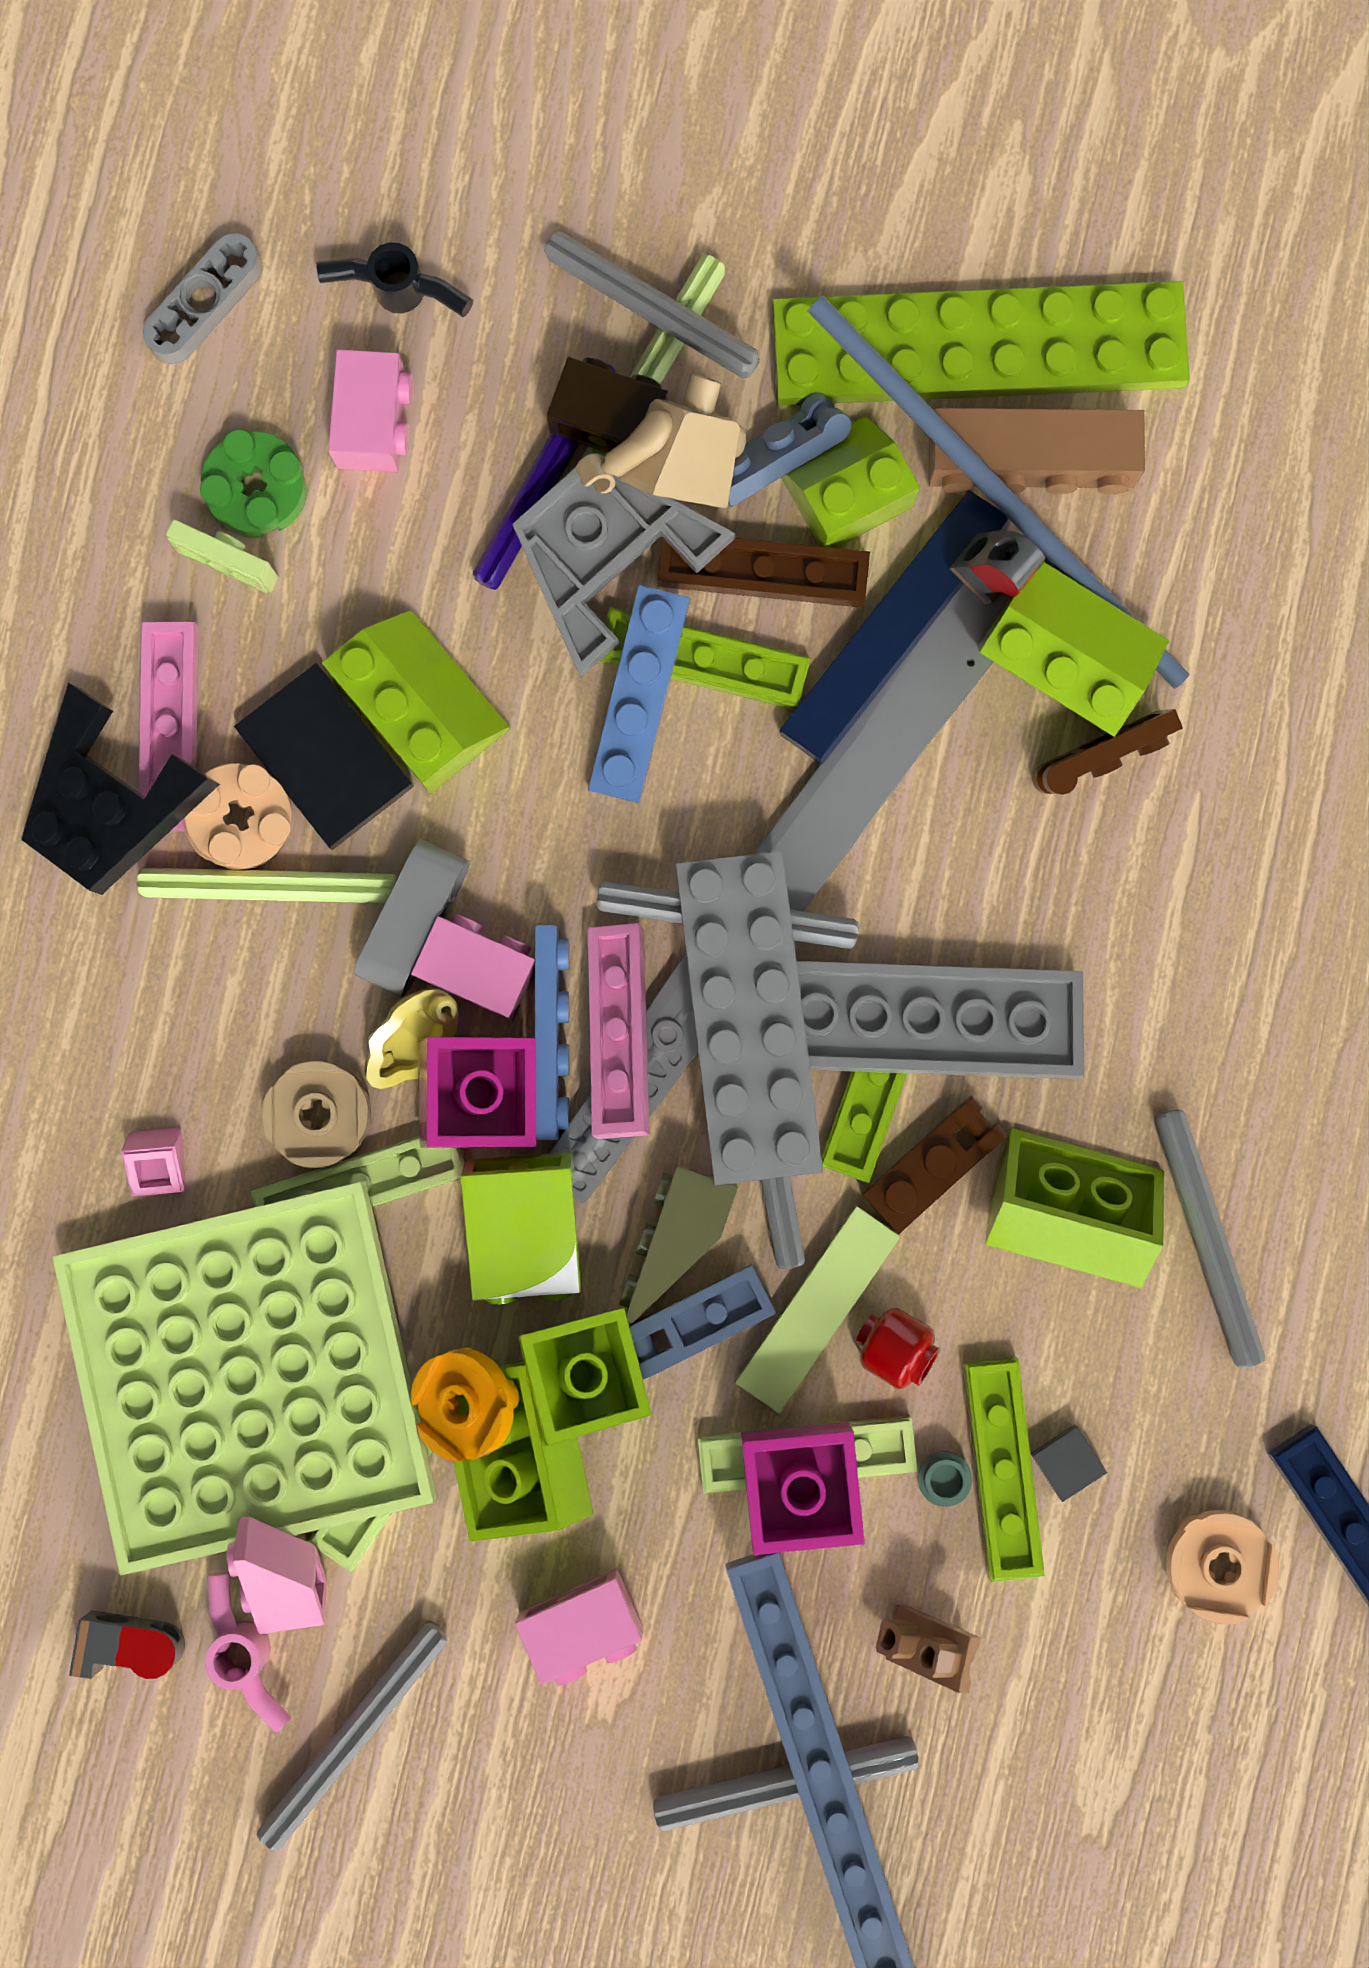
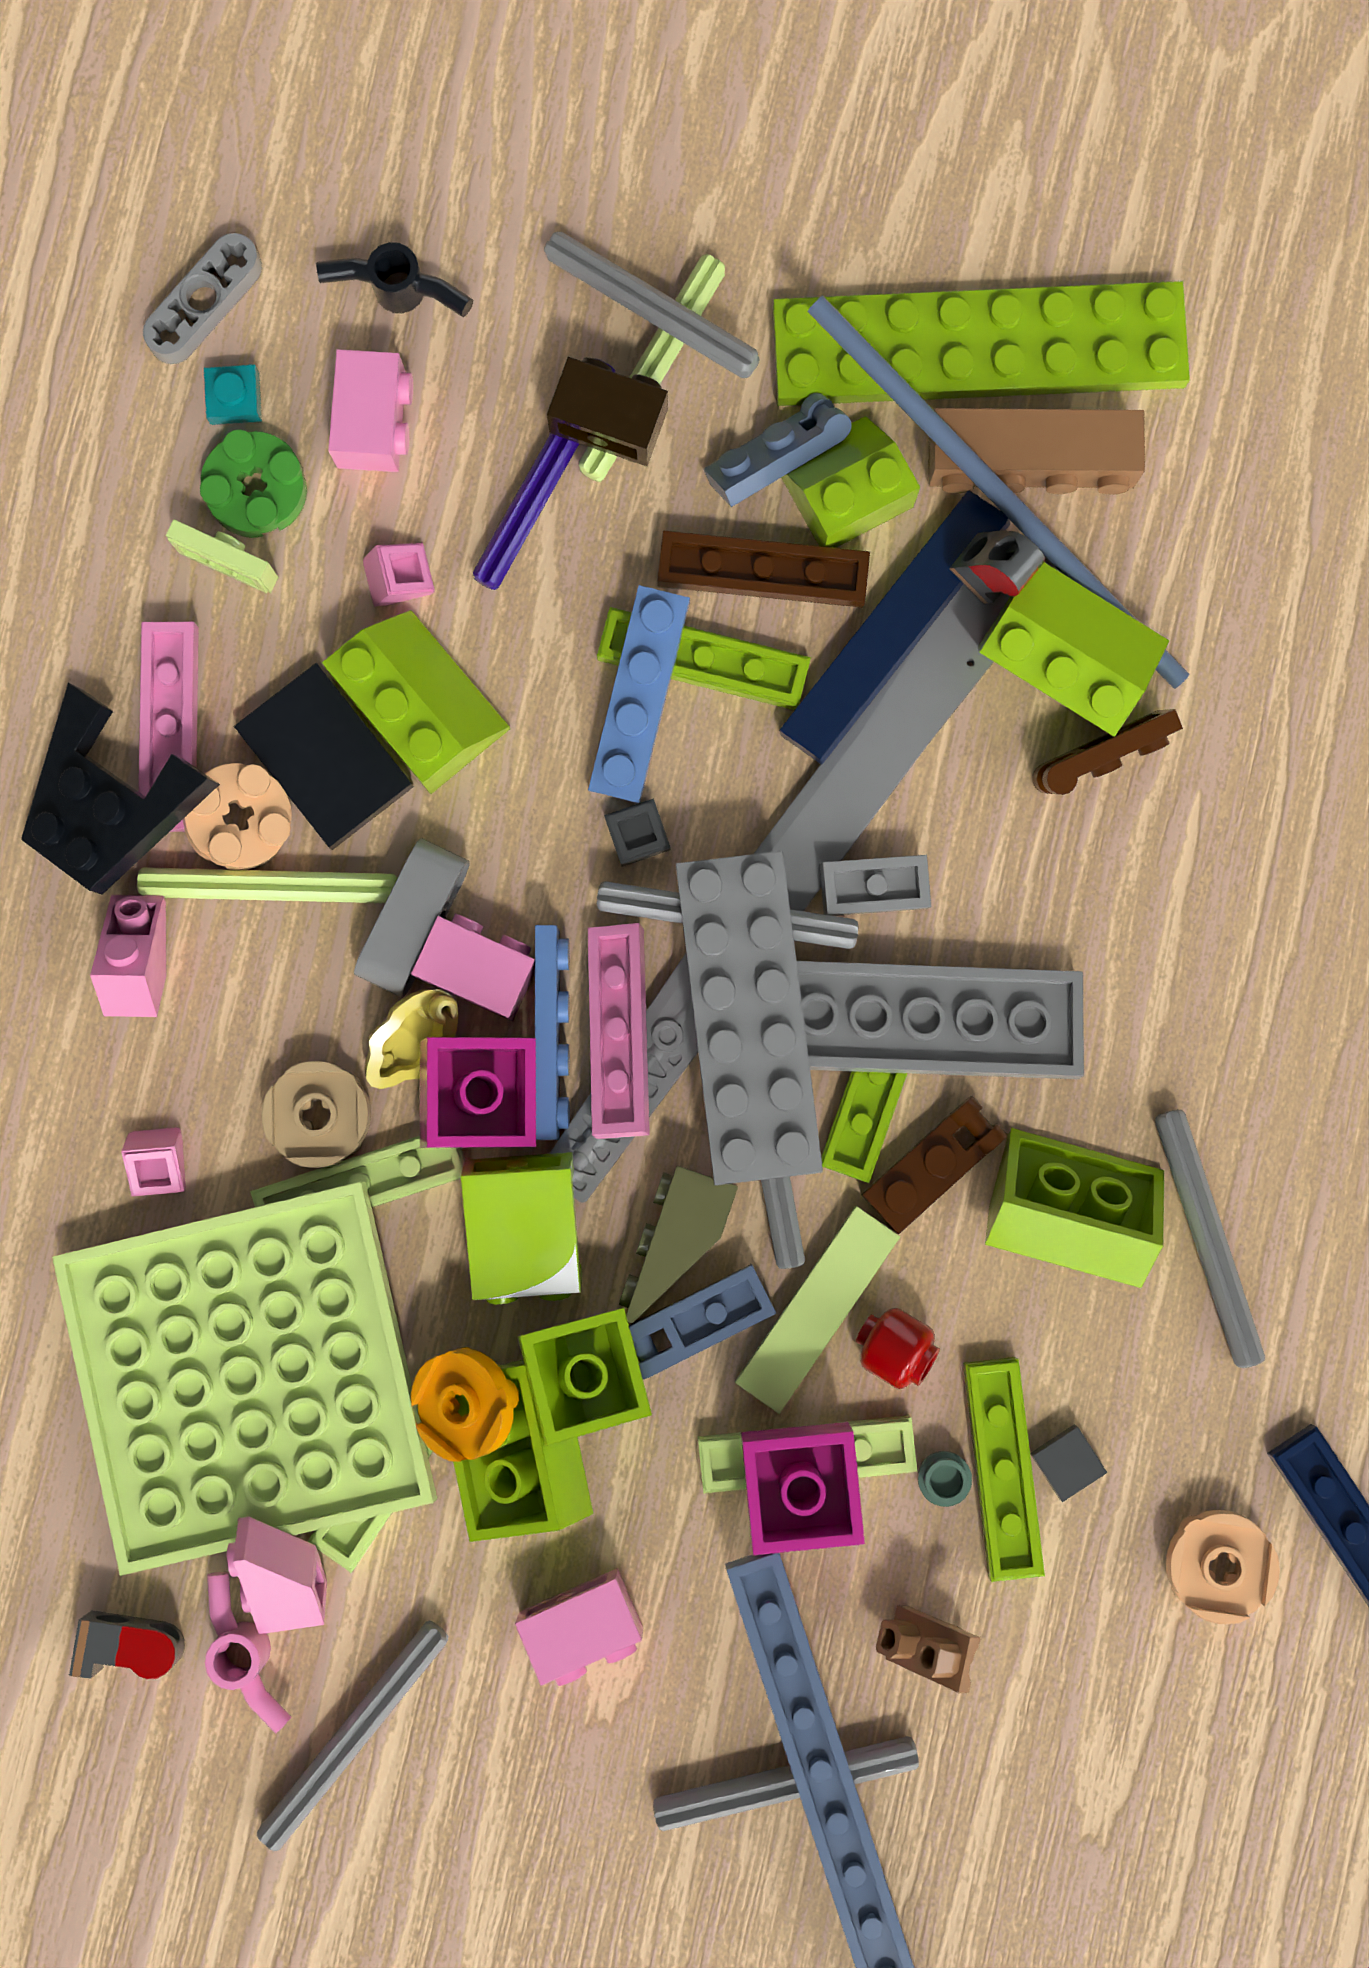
(131, 956): none -> bright pink slope
(232, 394): none -> teal plate
(397, 573): none -> bright pink slope
(587, 538): light grey wing -> none
(637, 832): none -> dark grey tile
(675, 450): tan torso -> none
(875, 885): none -> light grey plate

